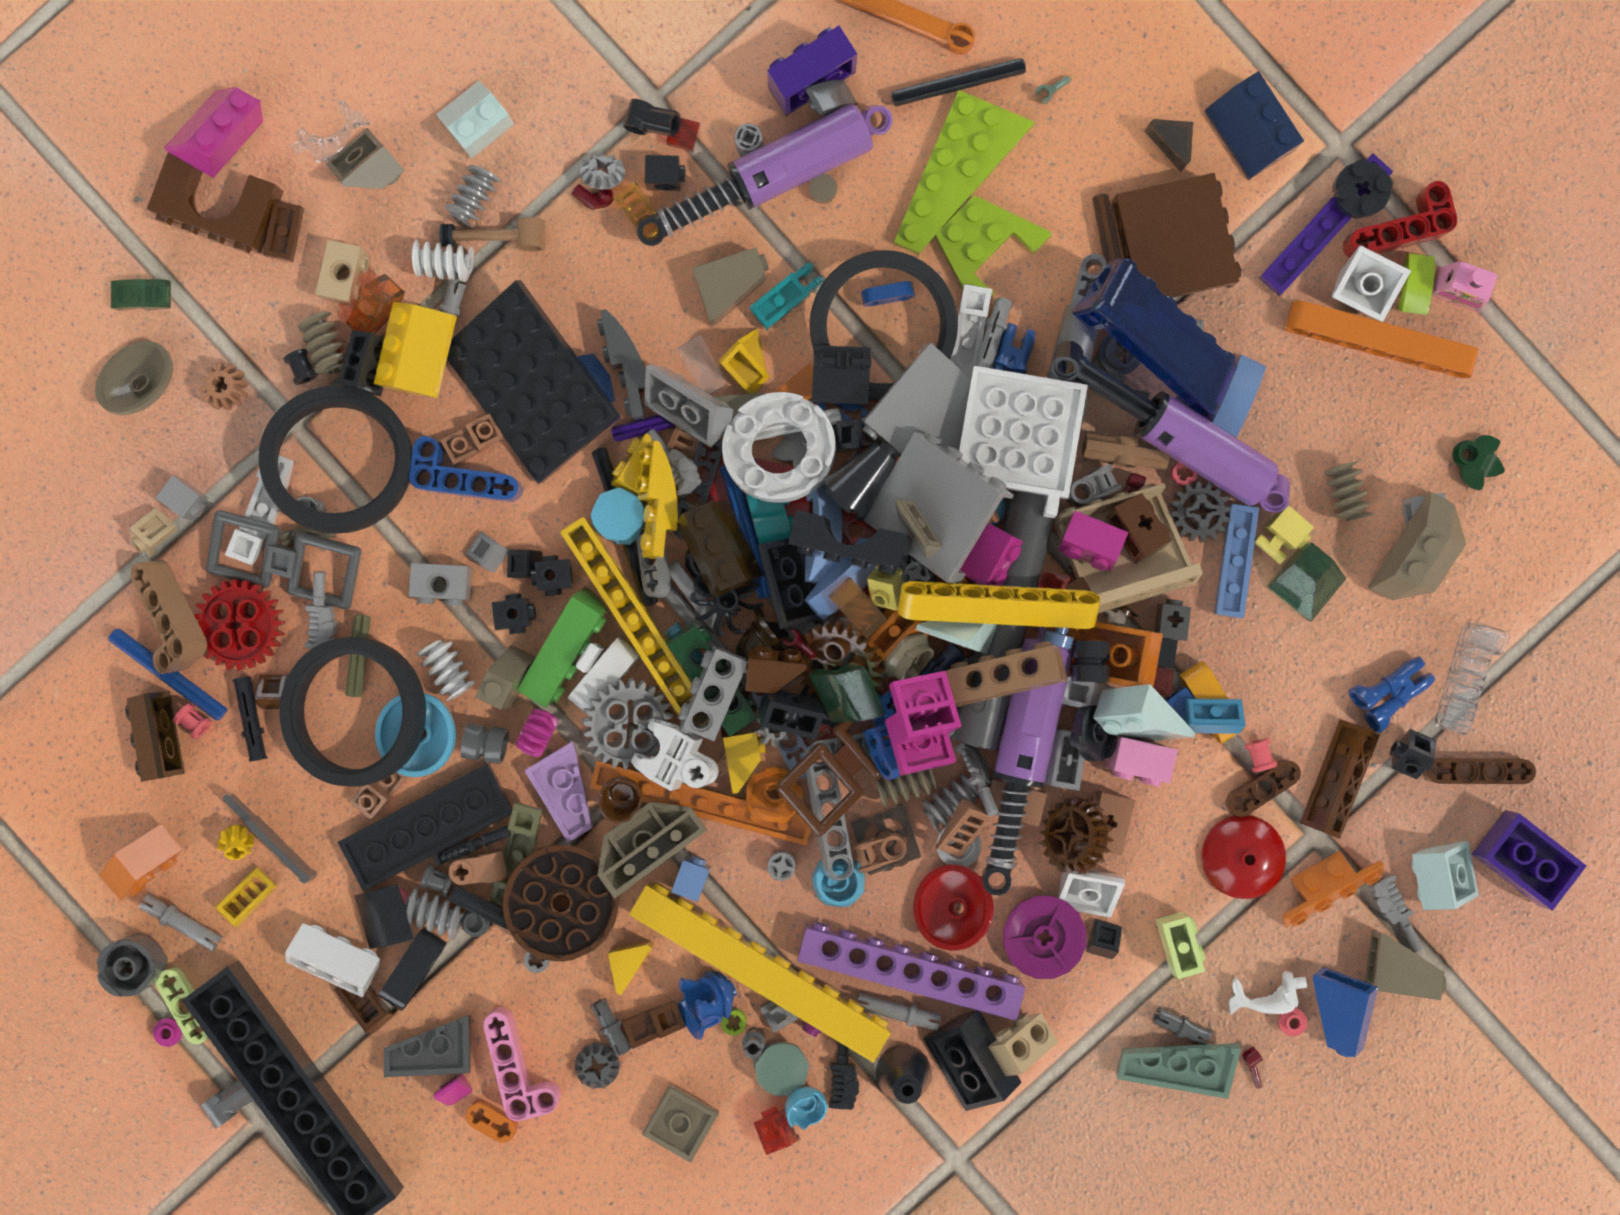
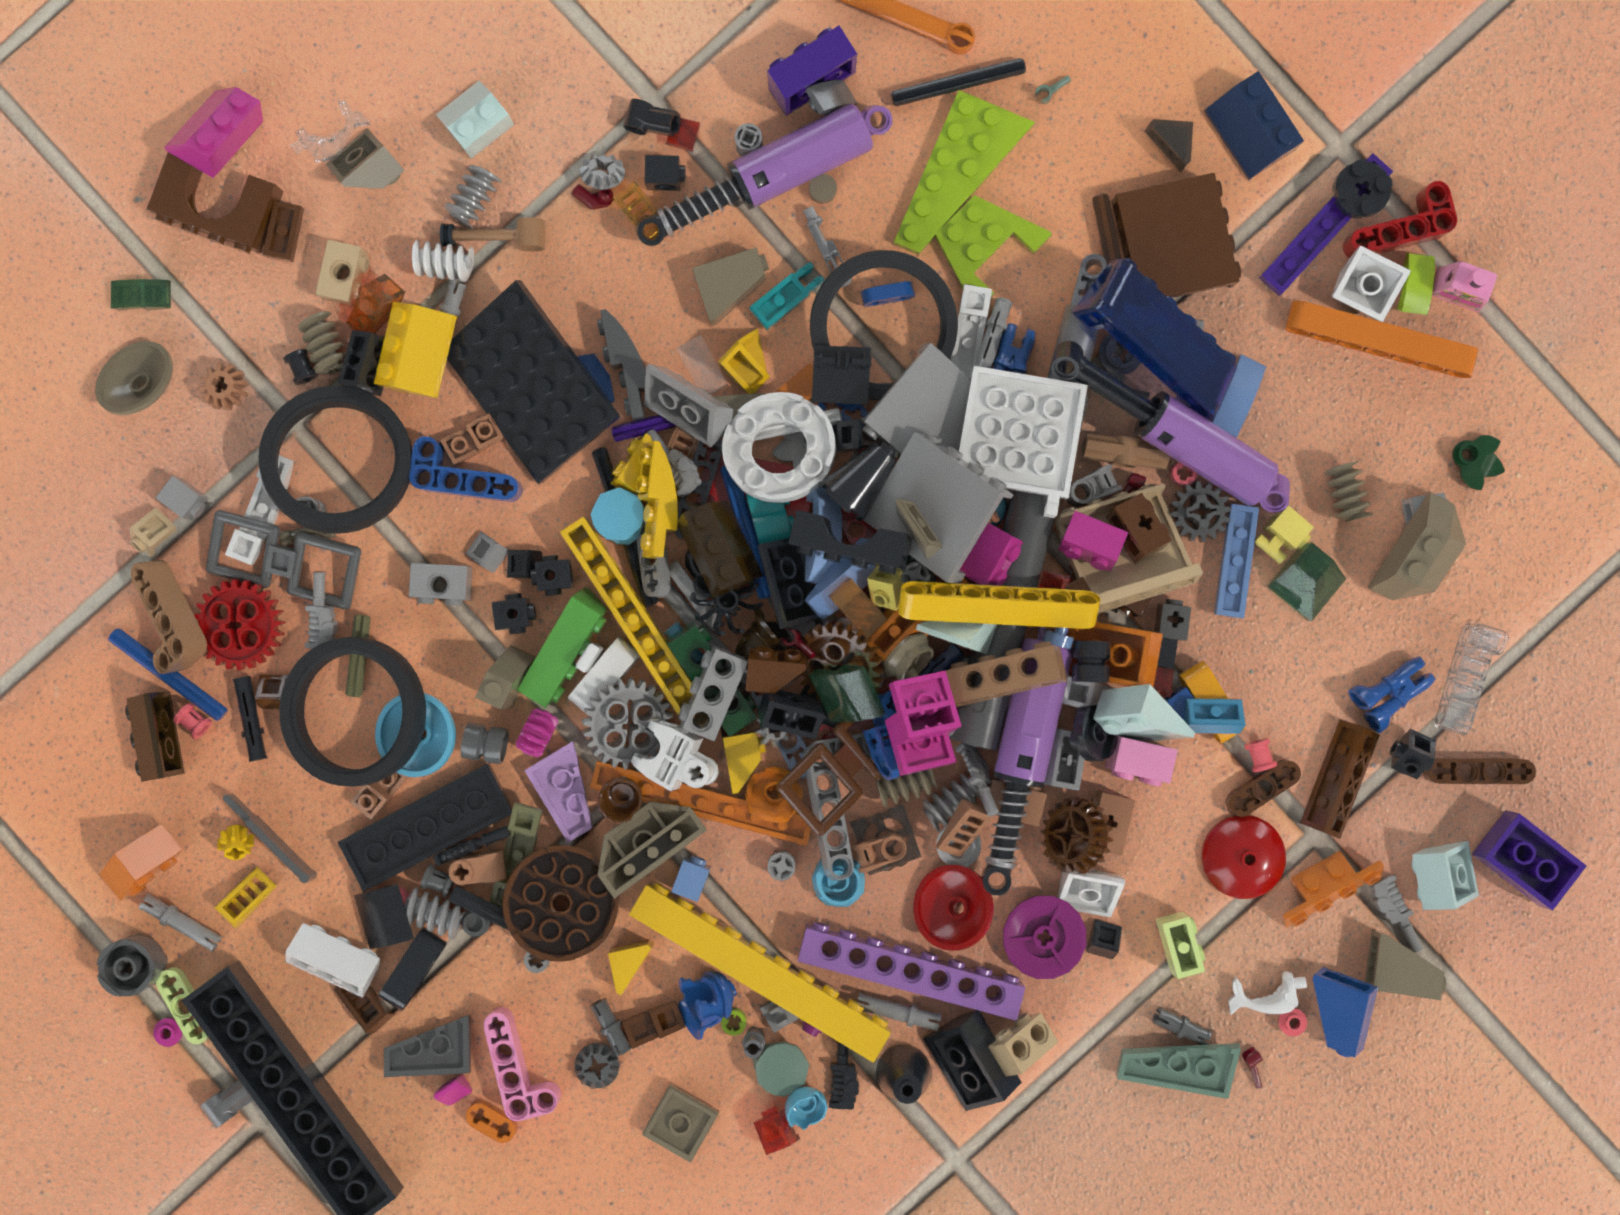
(446, 669): white piece -> none
(826, 247): none -> light grey piece

